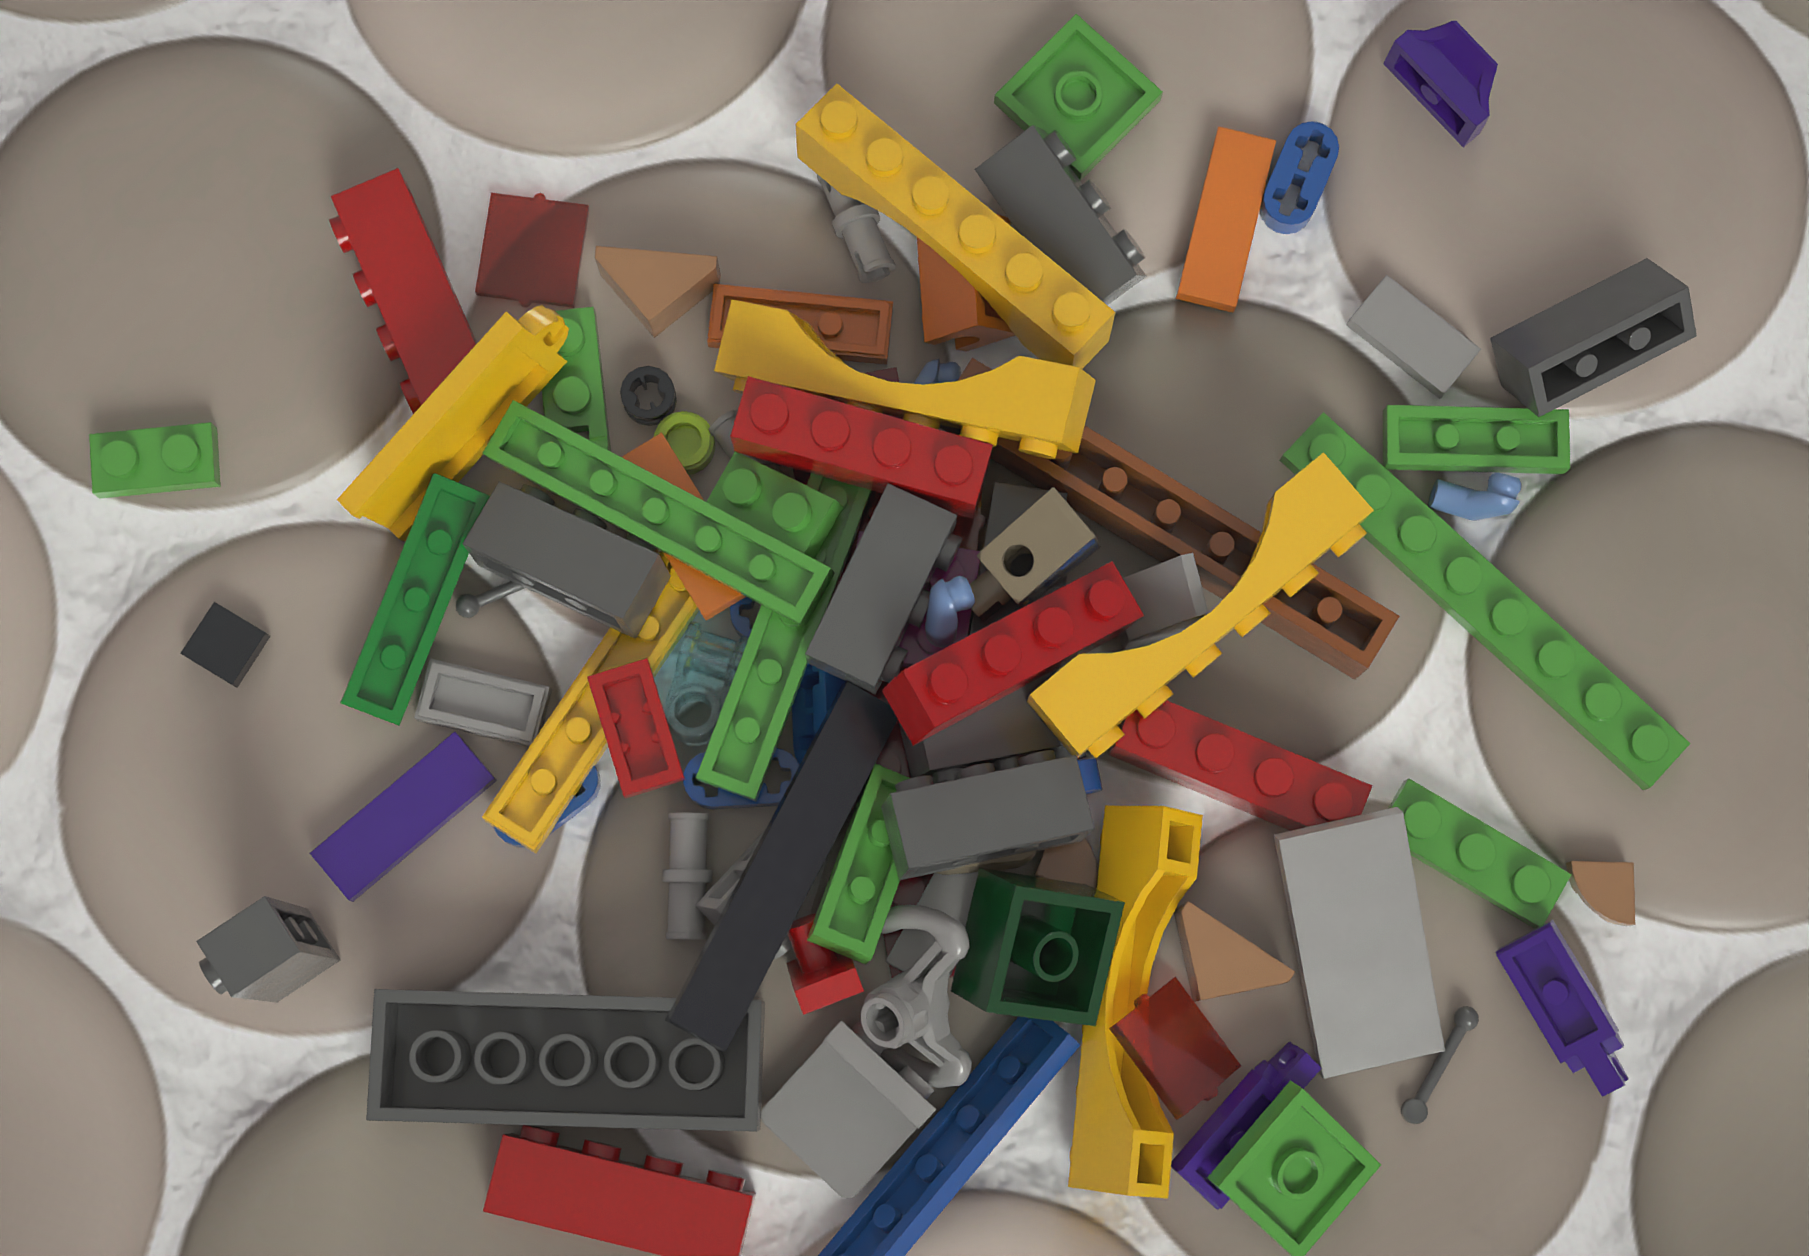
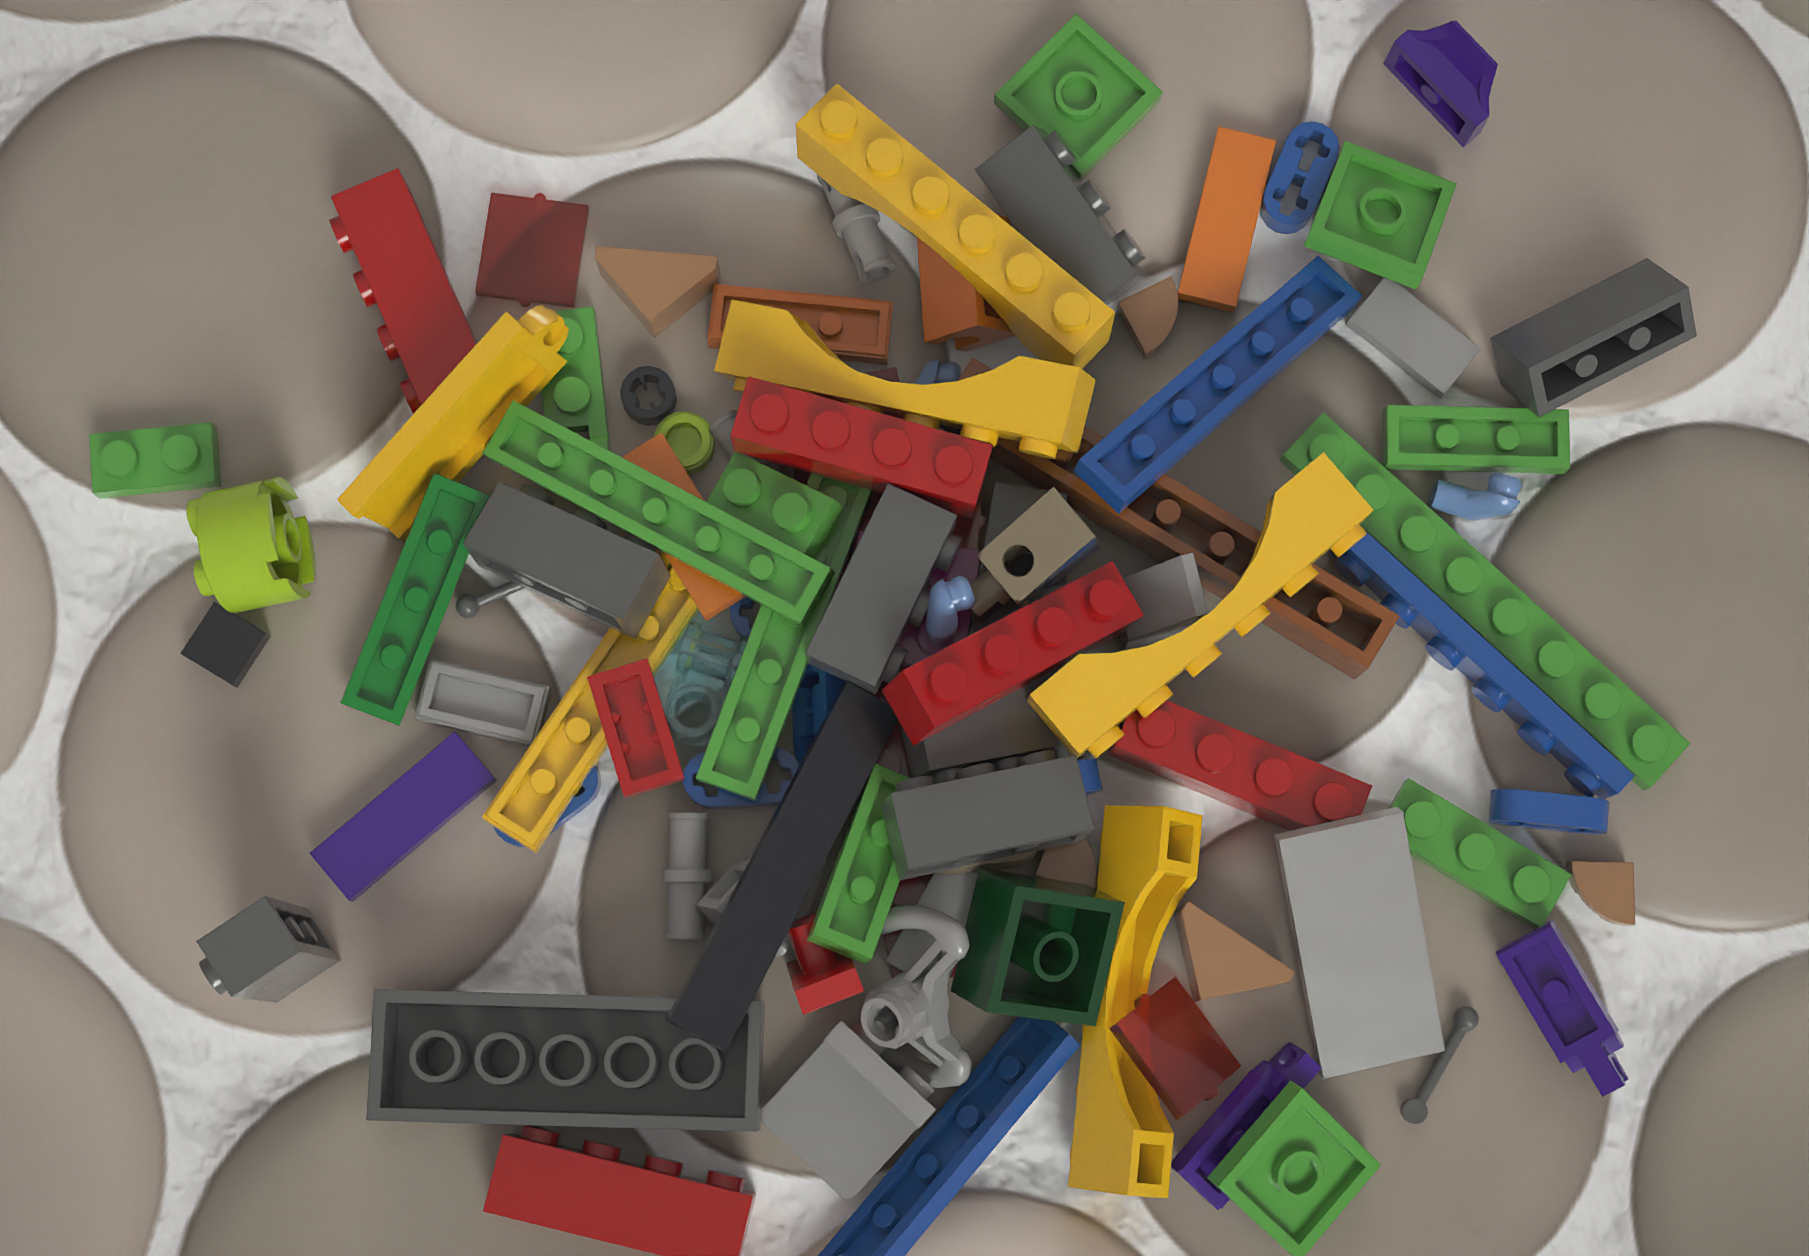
(251, 545): none -> lime brick
(1150, 315): none -> medium nougat tile
(1216, 384): none -> blue plate
(1380, 215): none -> bright green plate
(1494, 678): none -> blue plate
(1548, 811): none -> blue beam

